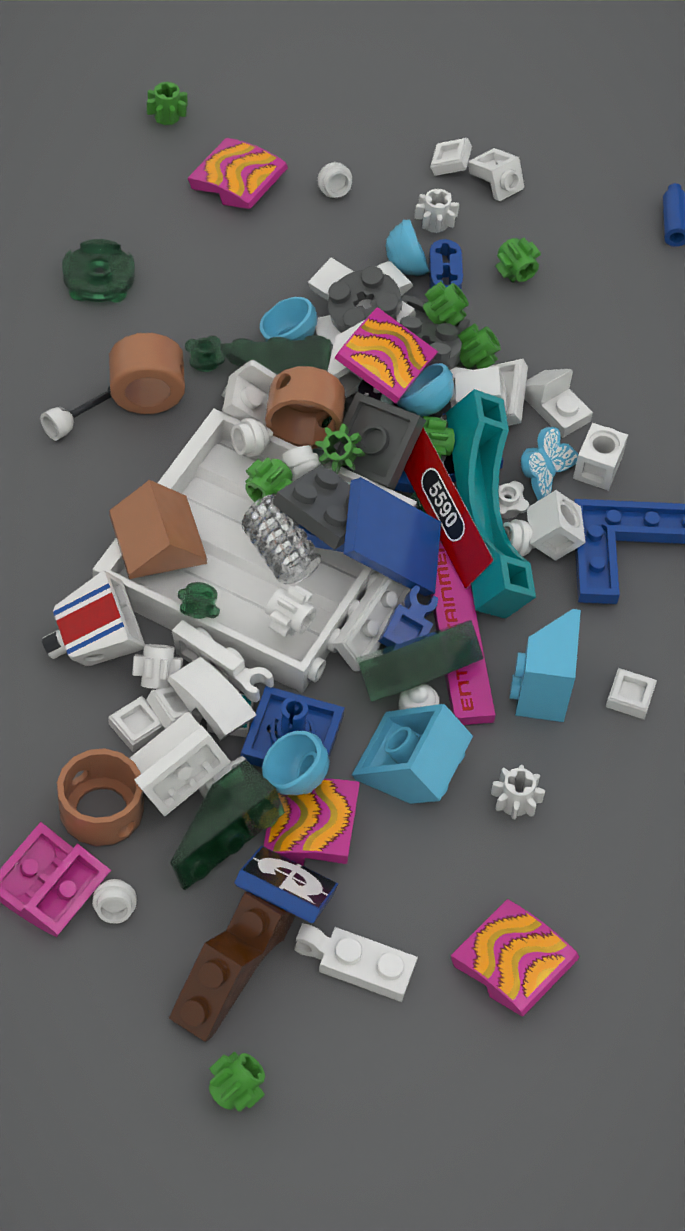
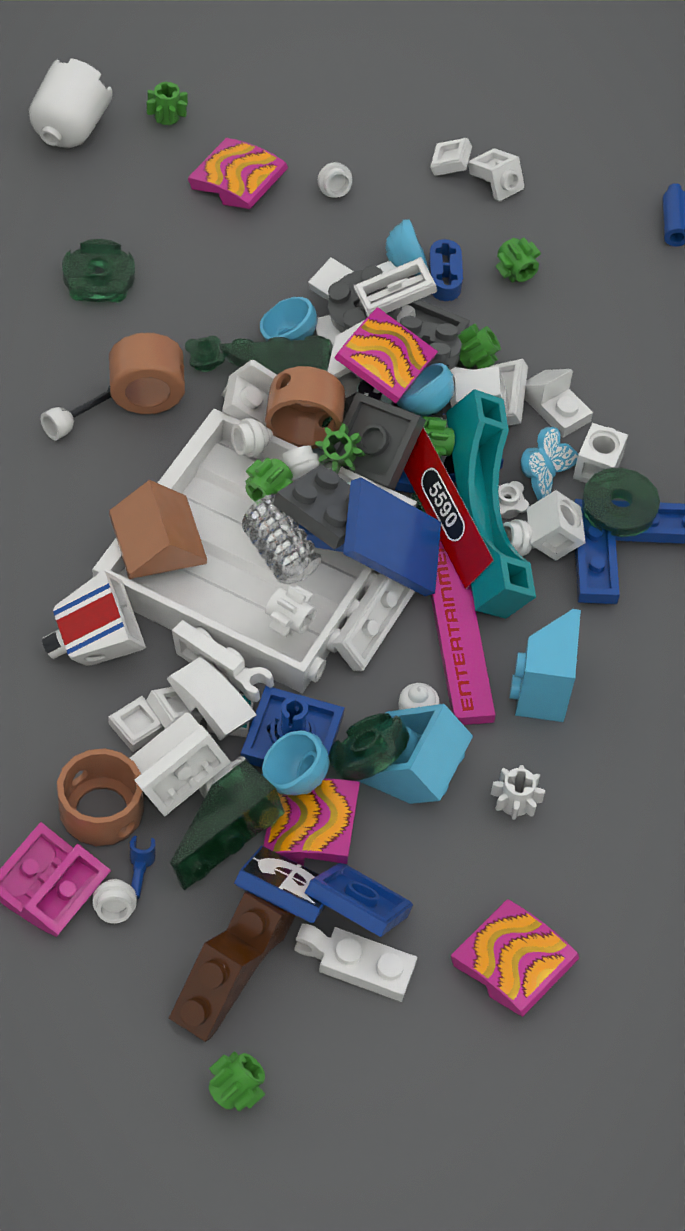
(69, 103): none -> white cylinder
(140, 860): none -> blue hand
(156, 665): white gear -> none
(199, 600): clear green plate -> none
(359, 898): none -> blue tile
(369, 747): none -> clear green tile
(398, 292): none -> white tile
(408, 621): blue plate -> none
(418, 660): clear green slope -> none
(436, 210): white gear -> none
(445, 304): bright green gear -> none
(626, 485): none -> clear green tile
(631, 693): white tile -> none

